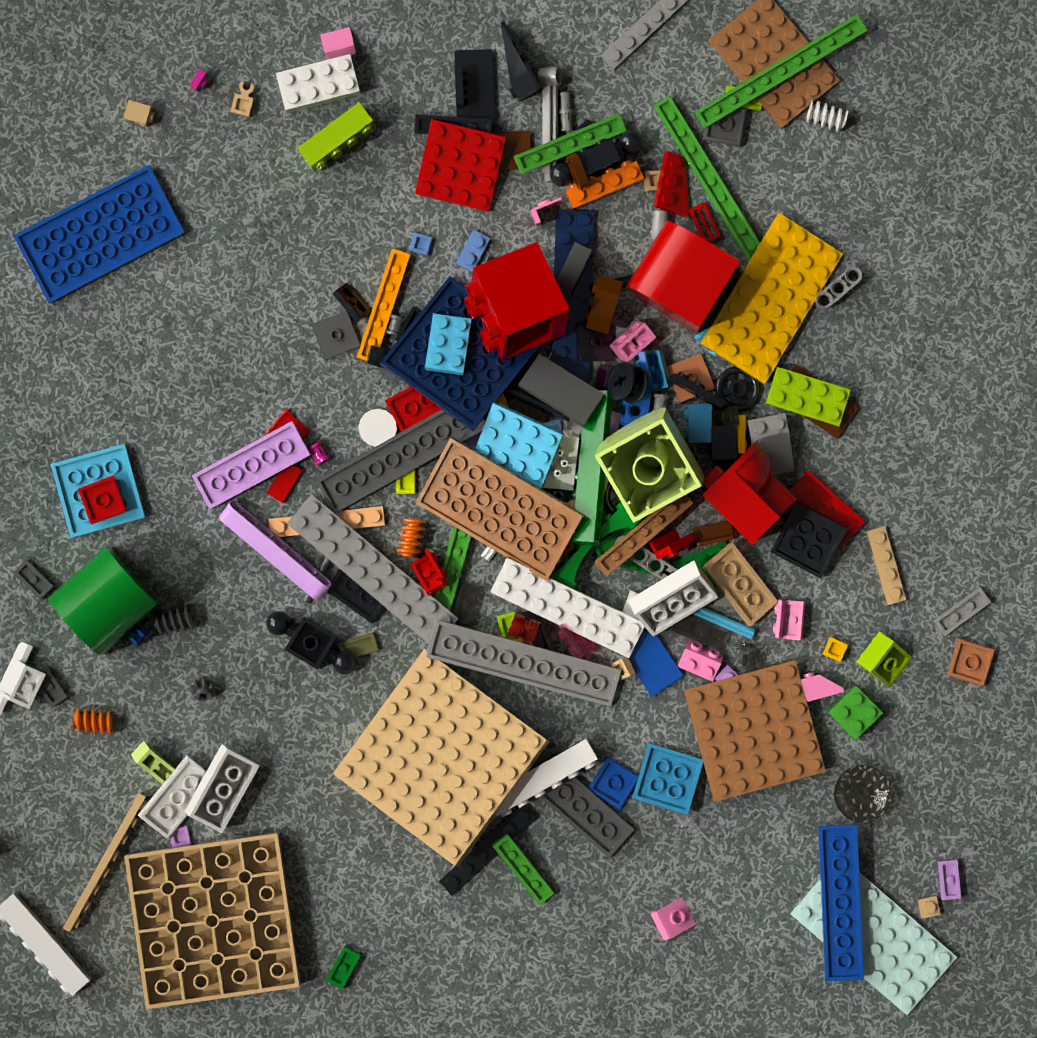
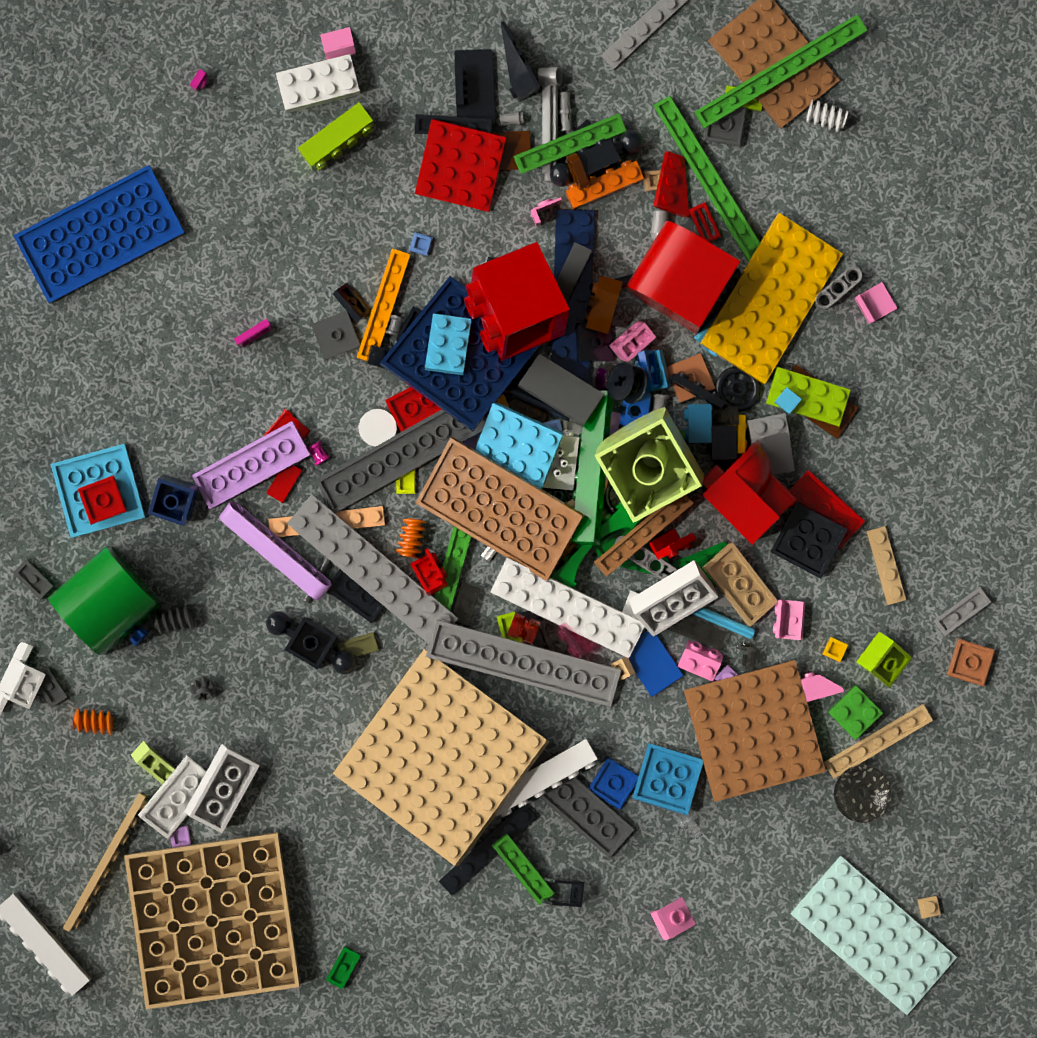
(139, 113): tan brick -> none
(173, 500): none -> dark blue brick
(242, 102): tan plate -> none
(253, 333): none -> dark pink tile
(473, 251): medium blue plate -> none
(512, 118): none -> light grey pin
(574, 902): none -> black piece
(713, 533): reddish brown panel -> none
(787, 400): none -> medium azure tile
(840, 902): blue plate -> none
(875, 303): none -> bright pink piece
(878, 741): none -> tan plate
(949, 879): lavender plate -> none

